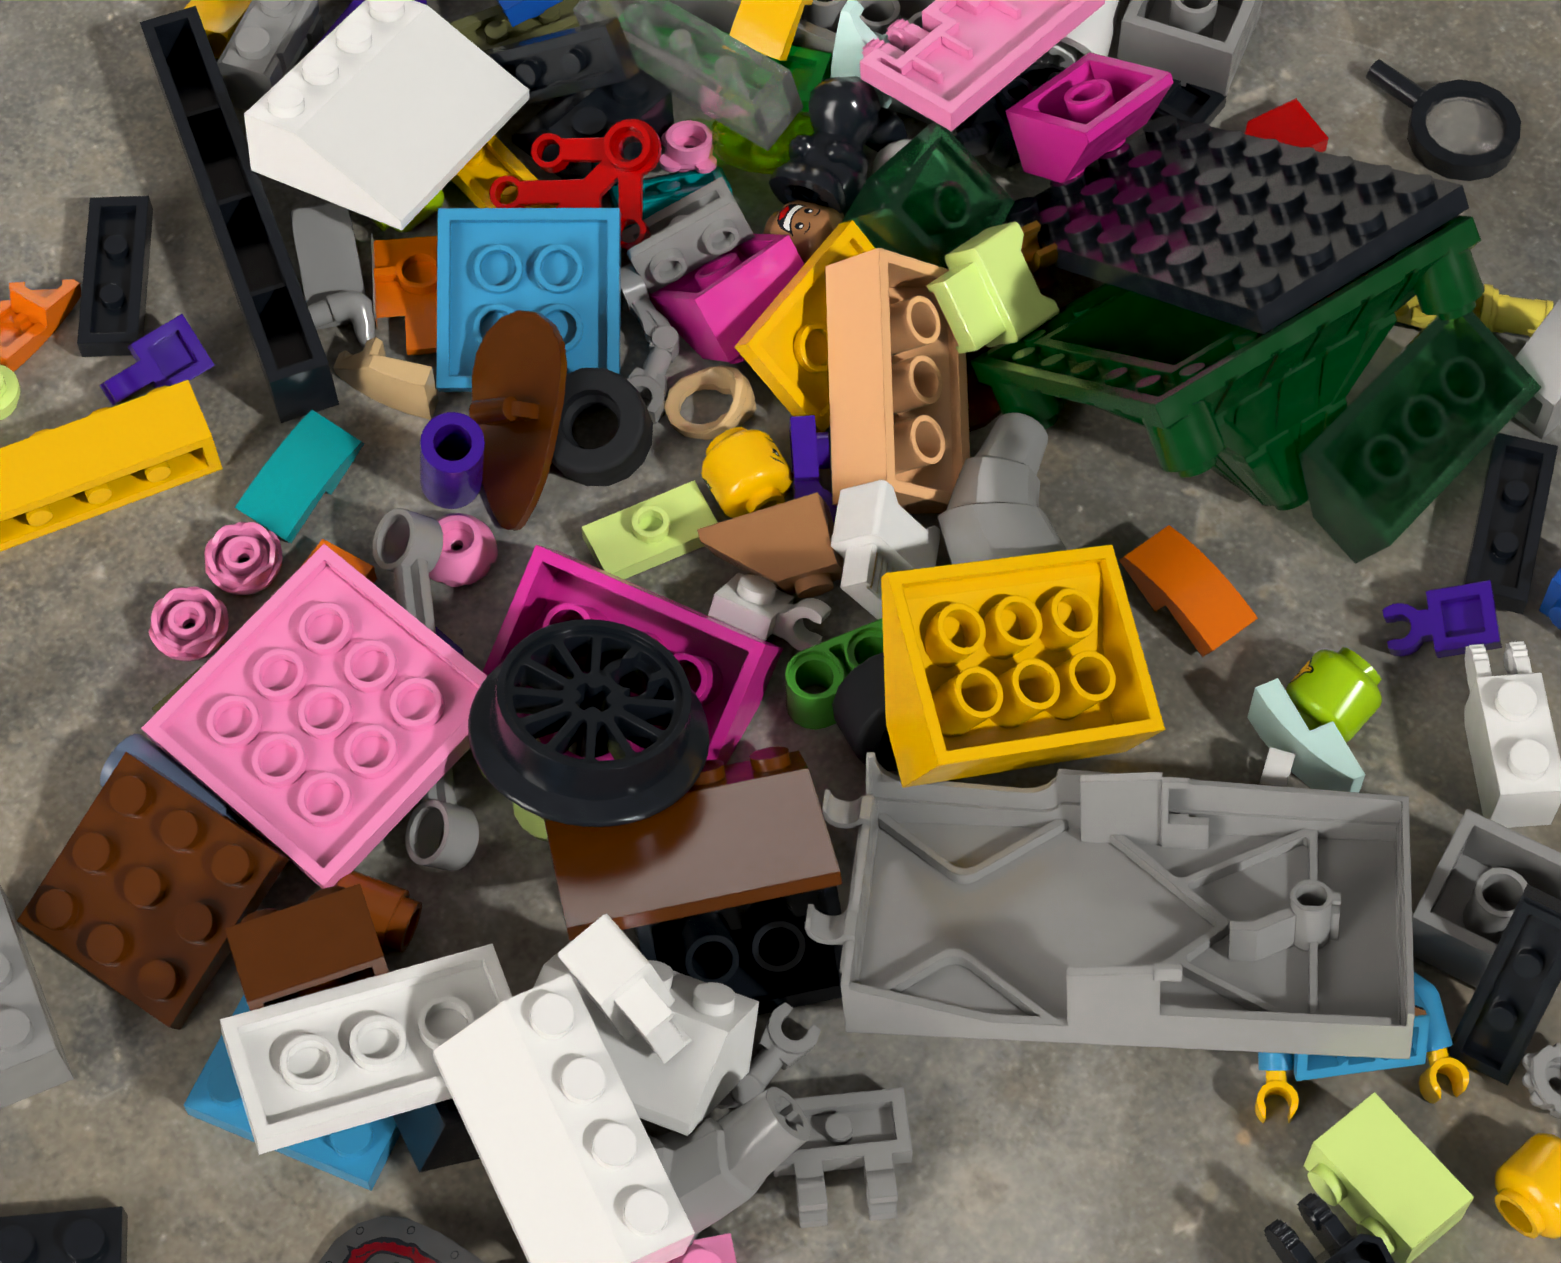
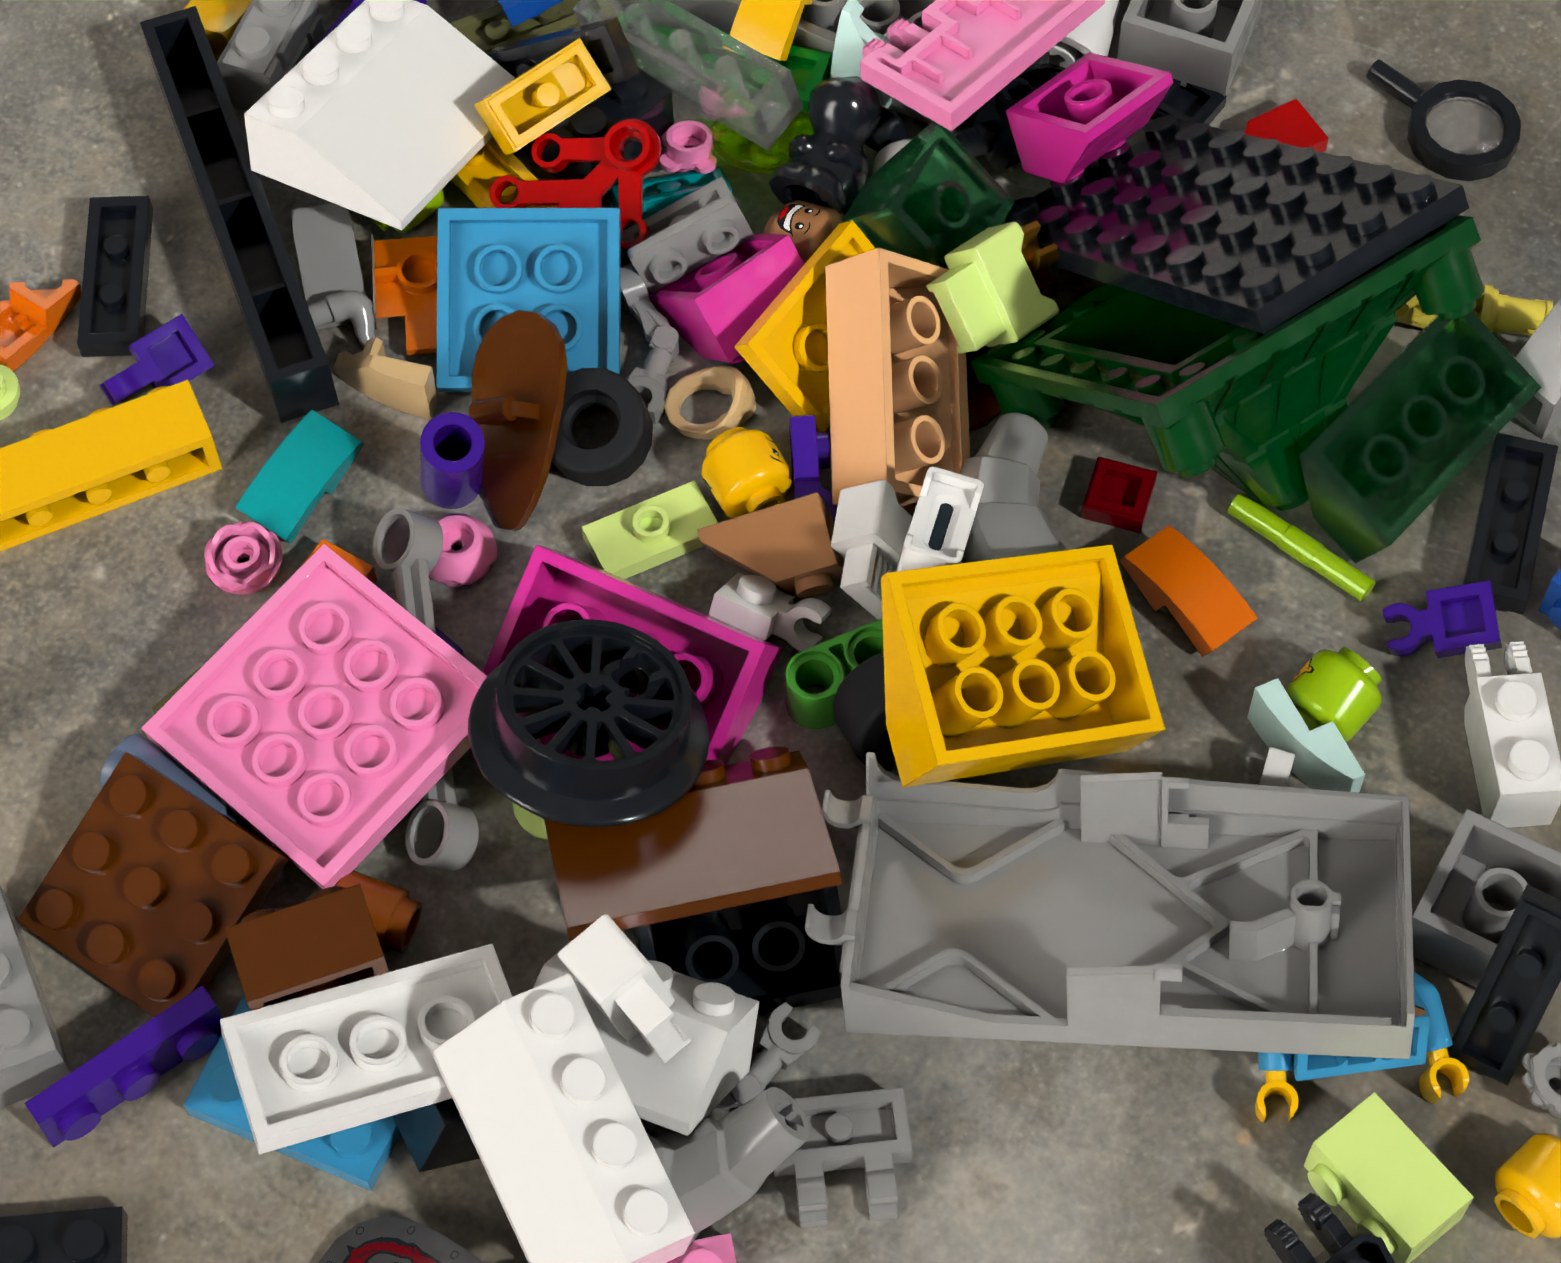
(127, 1068): none -> dark purple plate
(185, 607): bright pink plate -> none
(542, 97): none -> yellow slope
(941, 520): none -> white piece
(1119, 494): none -> dark red tile
(1301, 547): none -> lime piece

